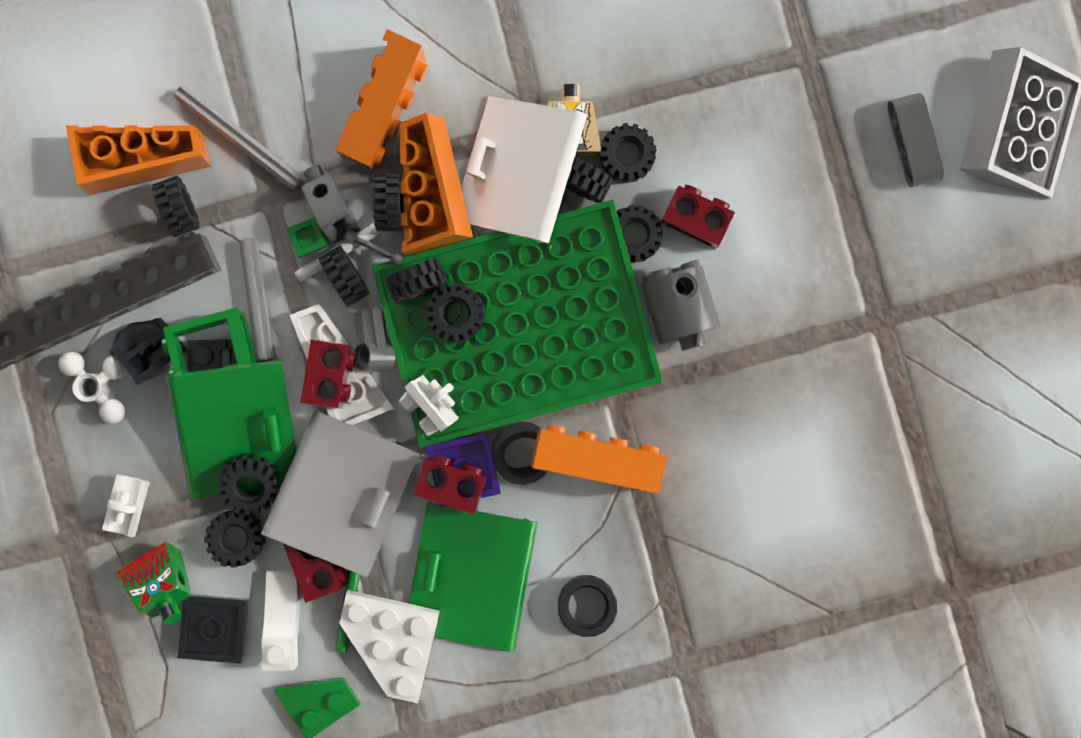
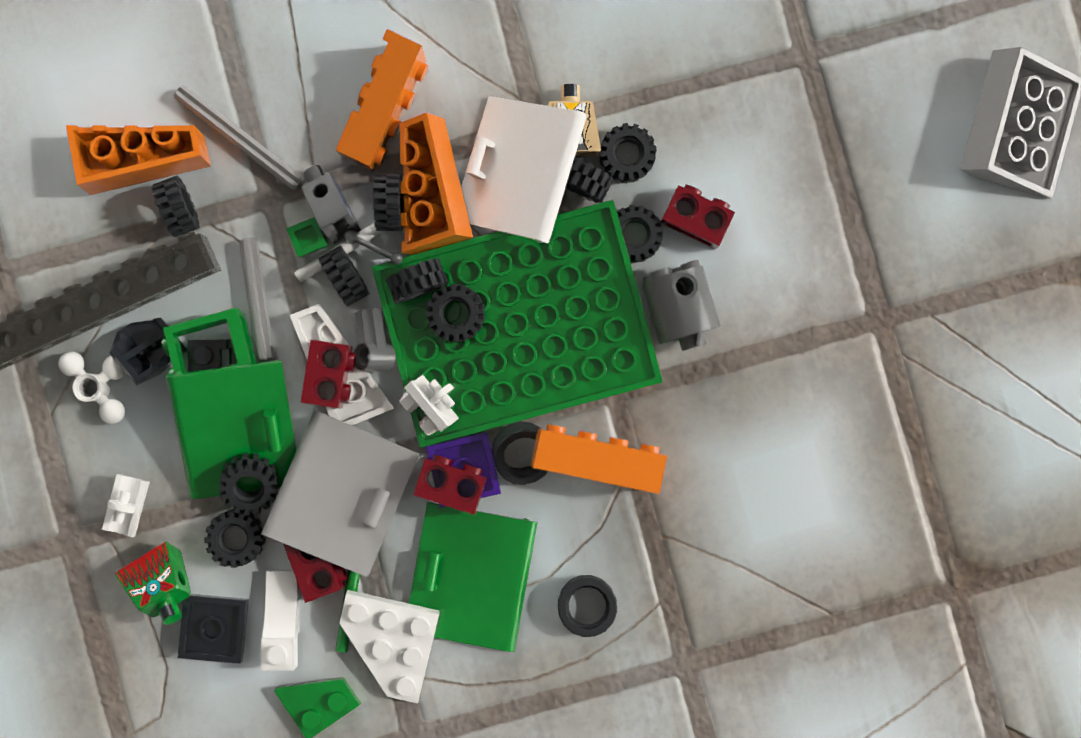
(915, 140): dark grey beam -> none

